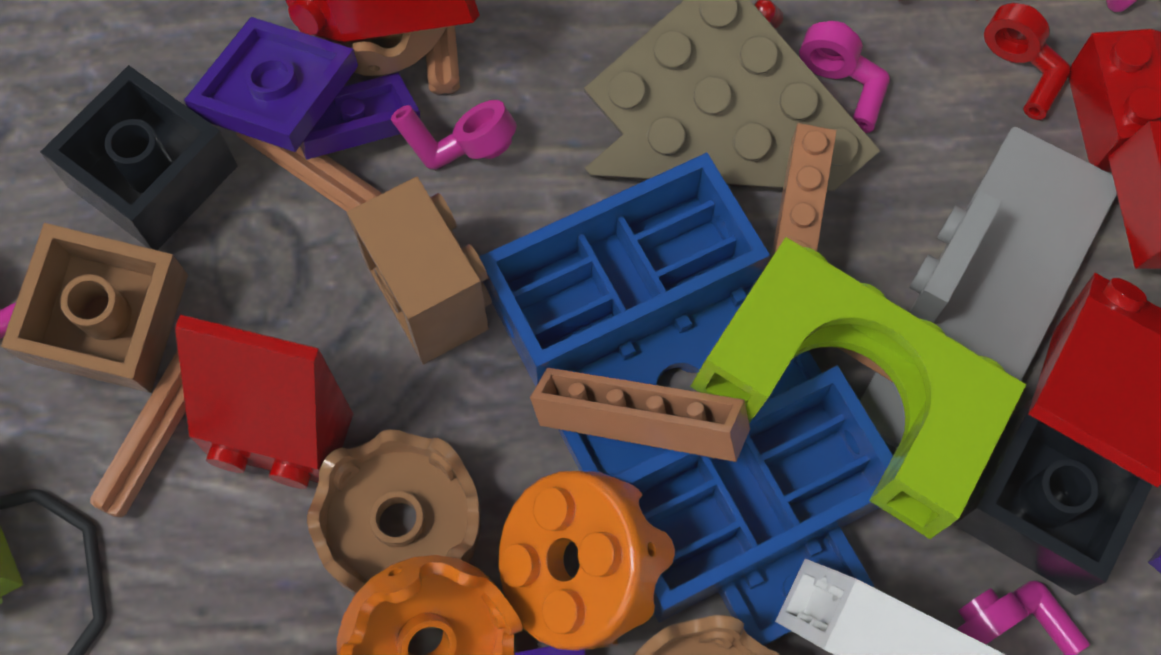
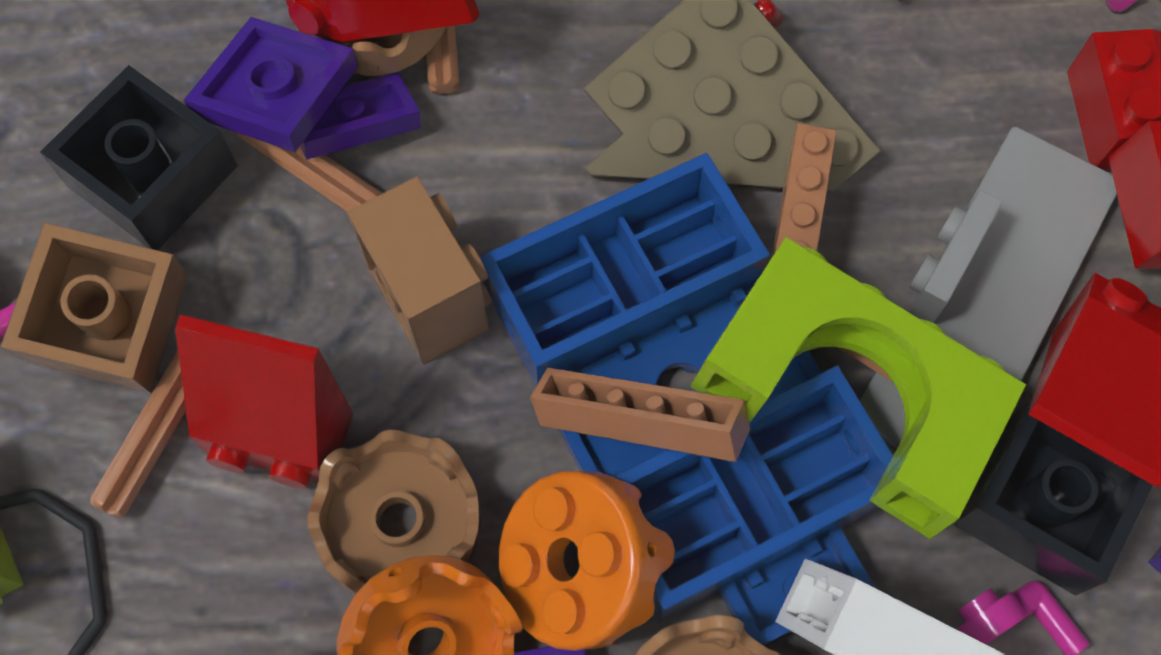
(479, 133): dark pink plate -> none
(834, 53): dark pink plate -> none
(1020, 36): red plate -> none

